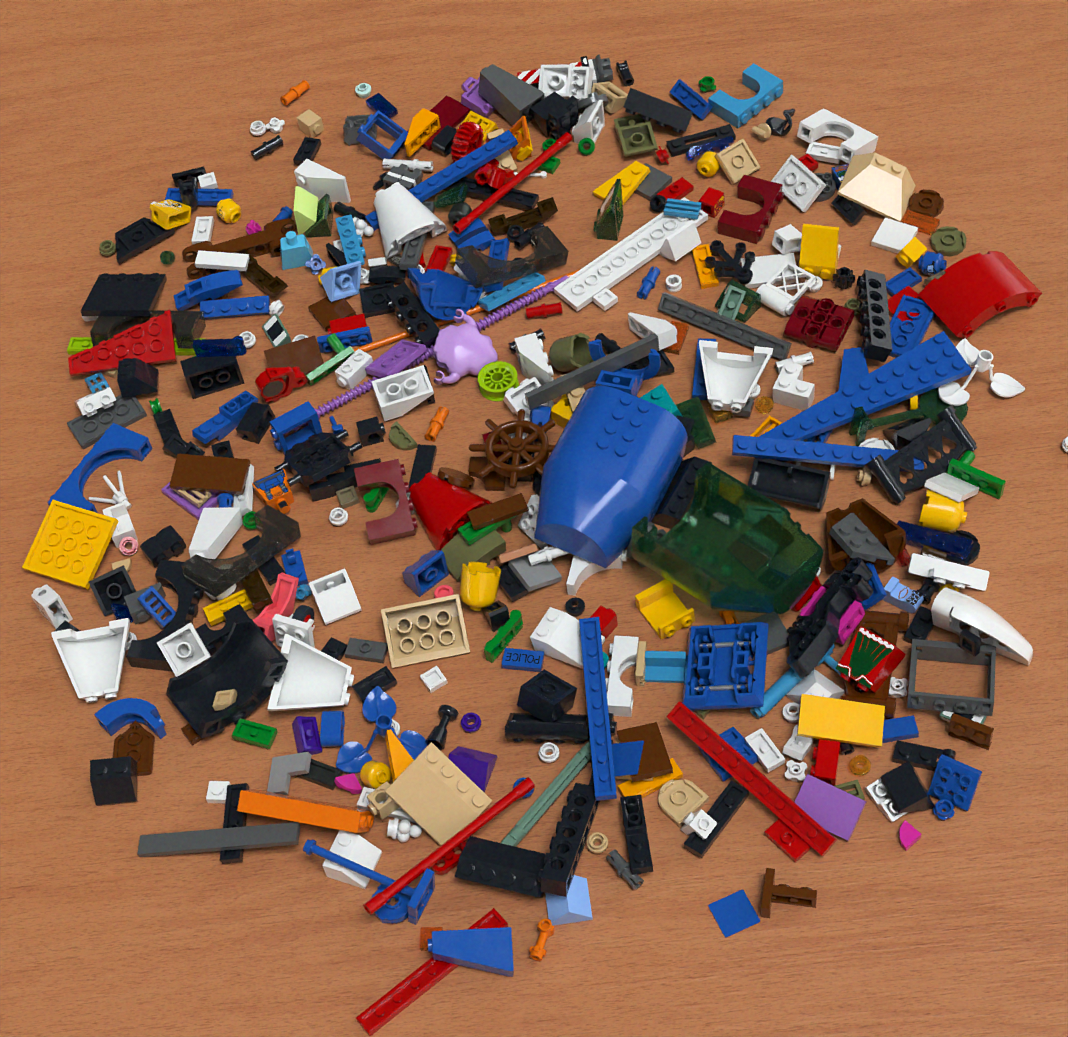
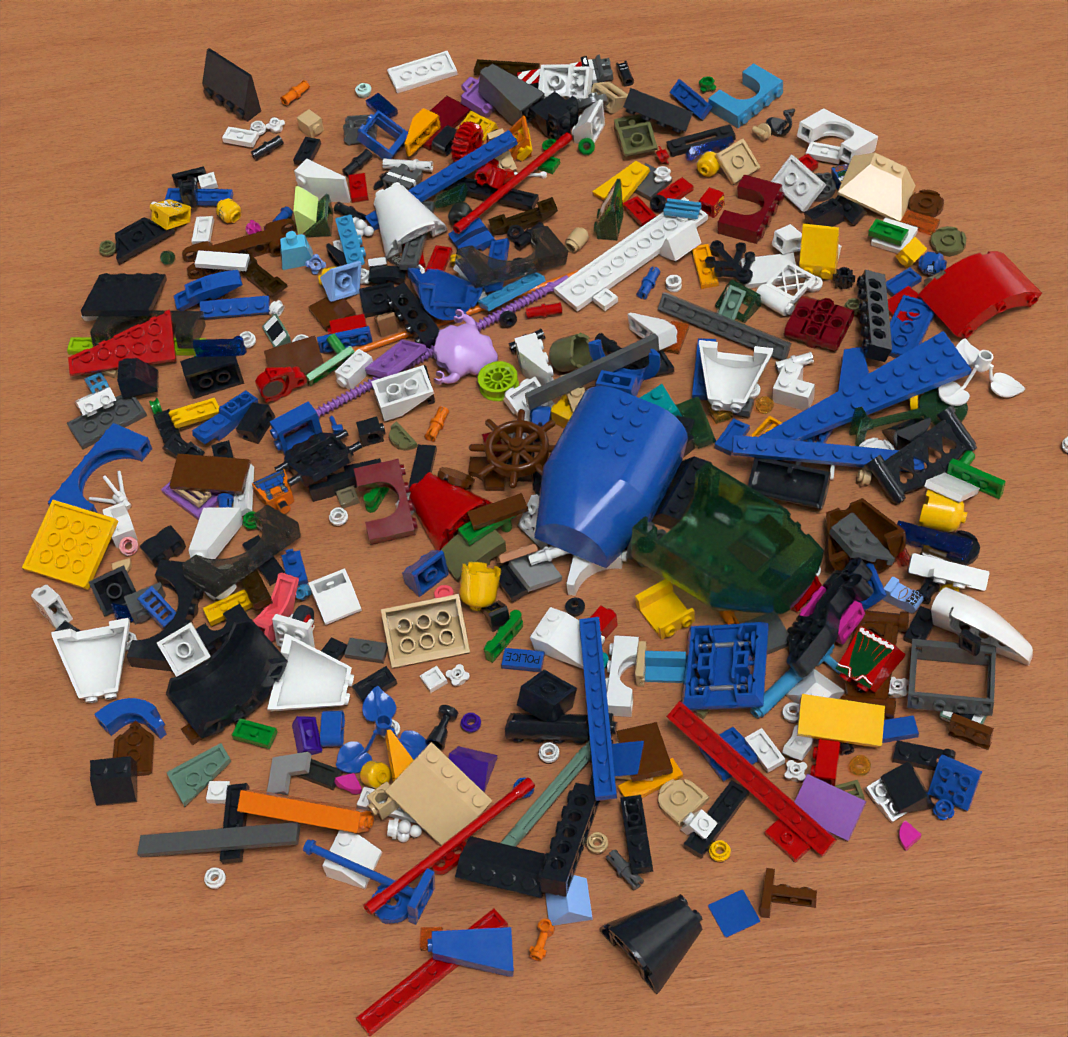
(194, 413): none -> yellow hinge
(196, 773): none -> sand green wing
(212, 873): none -> white plate
(224, 699): tan tile -> none
(230, 86): none -> black slope
(240, 137): none -> white plate
(357, 163): none -> black pin
(358, 187): none -> red plate
(386, 324): none -> medium nougat slope
(422, 71): none -> white tile
(460, 679): none -> white plate
(508, 315): none -> black plate
(509, 66): none -> dark brown plate
(576, 239): none -> tan brick
(639, 210): none -> red plate
(656, 937): none -> black cone
(662, 174): none -> white plate
(719, 845): none -> yellow plate
(724, 442): none -> blue tile
(825, 214): none -> black hinge
(888, 232): none -> green plate

